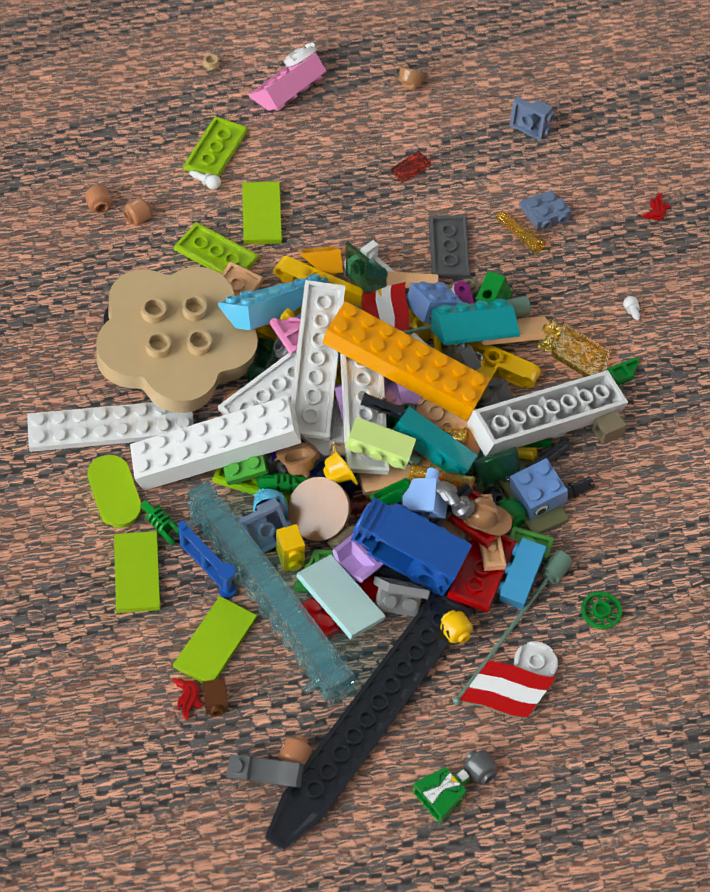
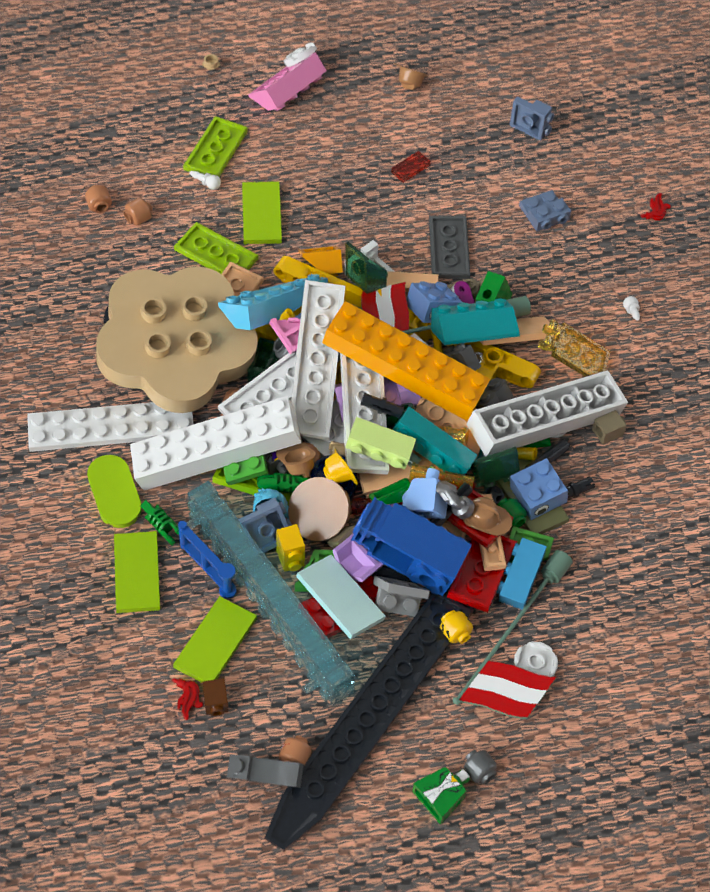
(526, 236): clear yellow pin -> none
(601, 610): green wheel -> none
(624, 371): green tile -> none

